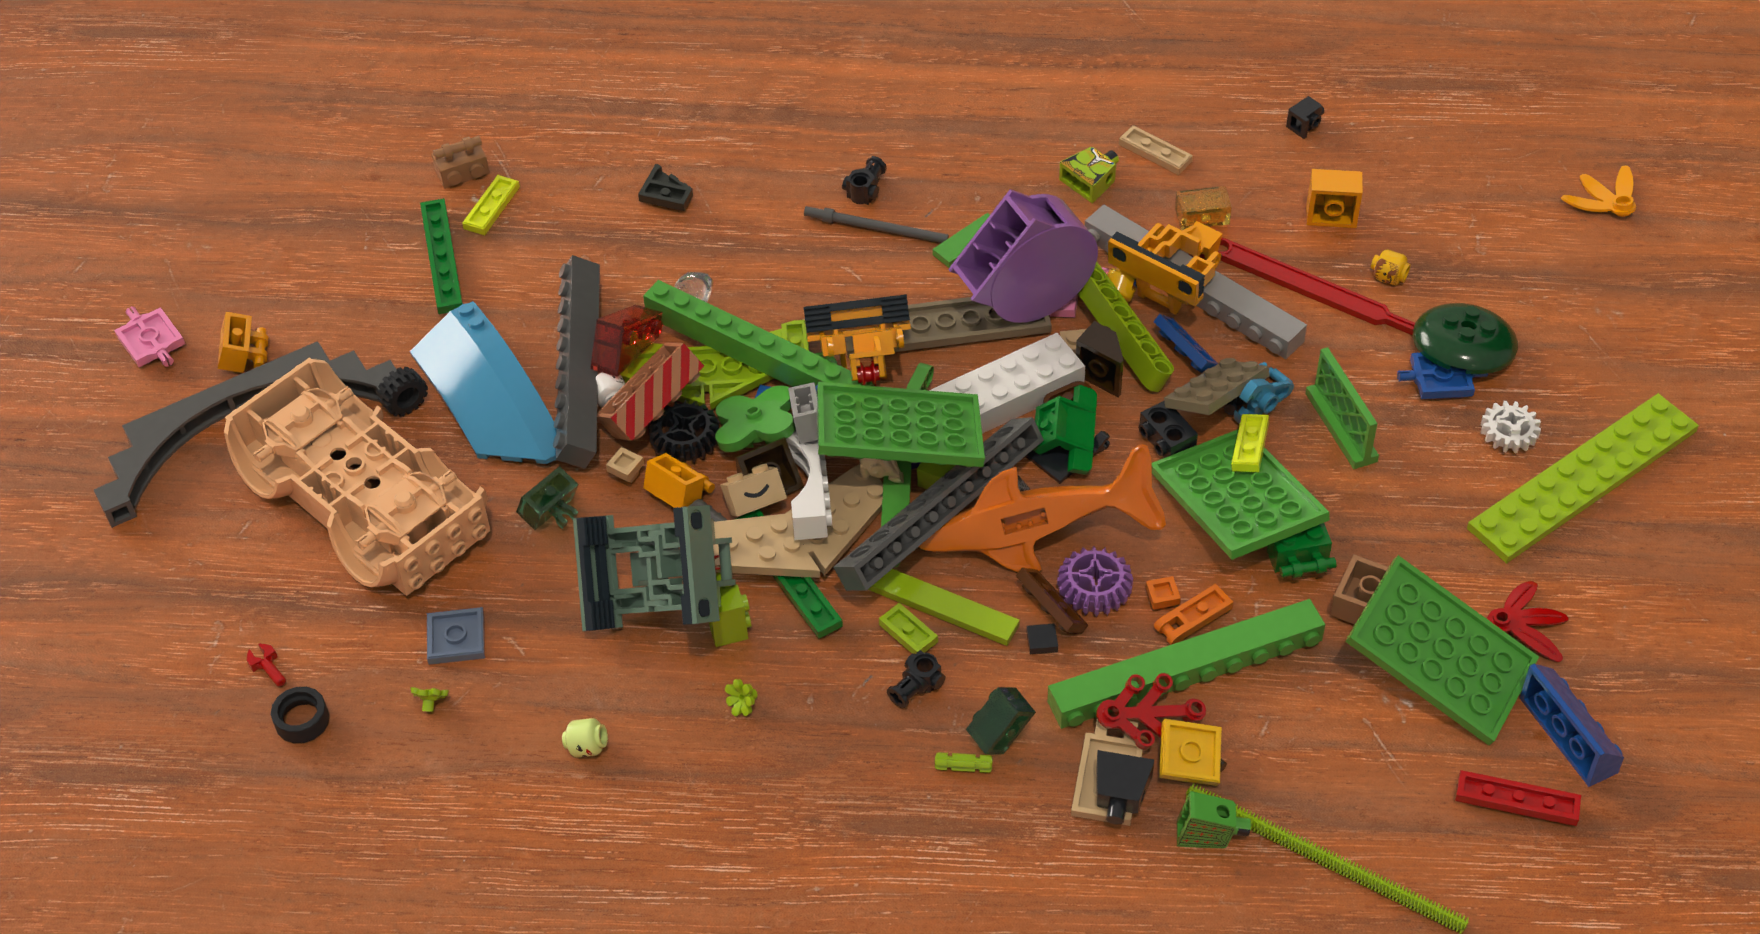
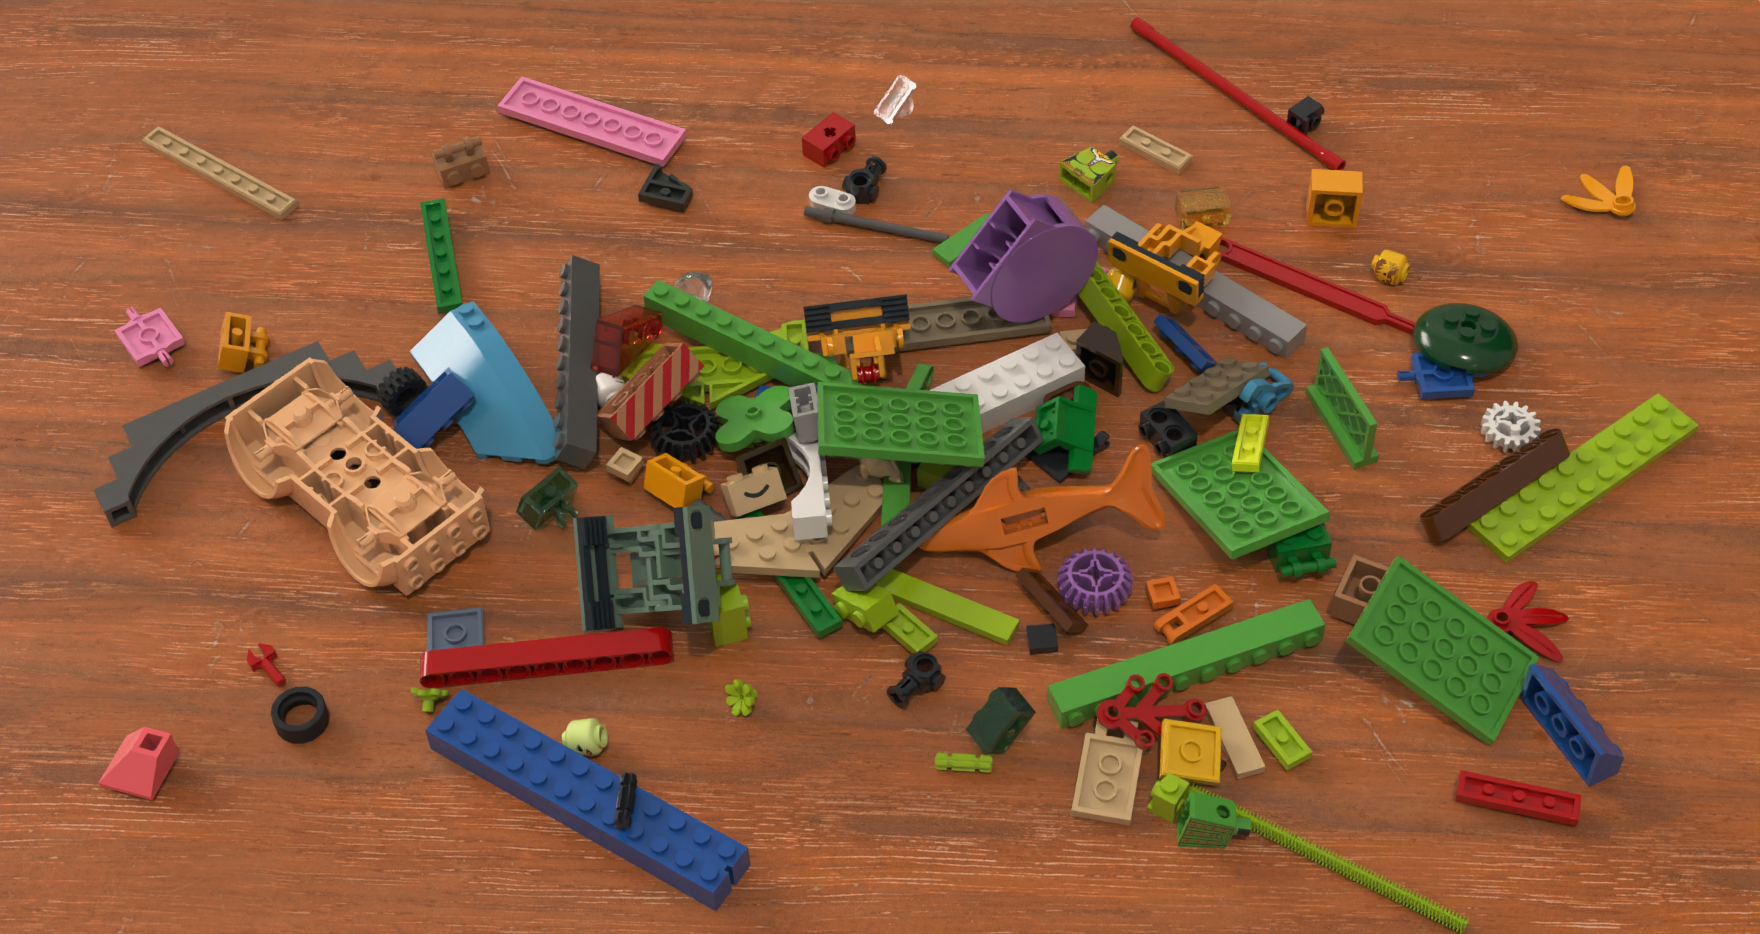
(141, 763): none -> coral slope
(220, 173): none -> tan tile
(433, 409): none -> blue slope
(491, 205): neon yellow tile -> none
(546, 657): none -> red beam
(585, 799): none -> blue piece
(592, 121): none -> bright pink plate
(625, 800): none -> black axle
(828, 139): none -> red brick
(831, 198): none -> white plate
(865, 608): none -> lime brick
(896, 100): none -> clear tile
(1121, 783): black torso -> none
(1168, 797): none -> lime brick
(1235, 738): none -> tan tile
(1282, 740): none -> lime plate
(1324, 155): none -> red piece
(1494, 485): none -> reddish brown beam

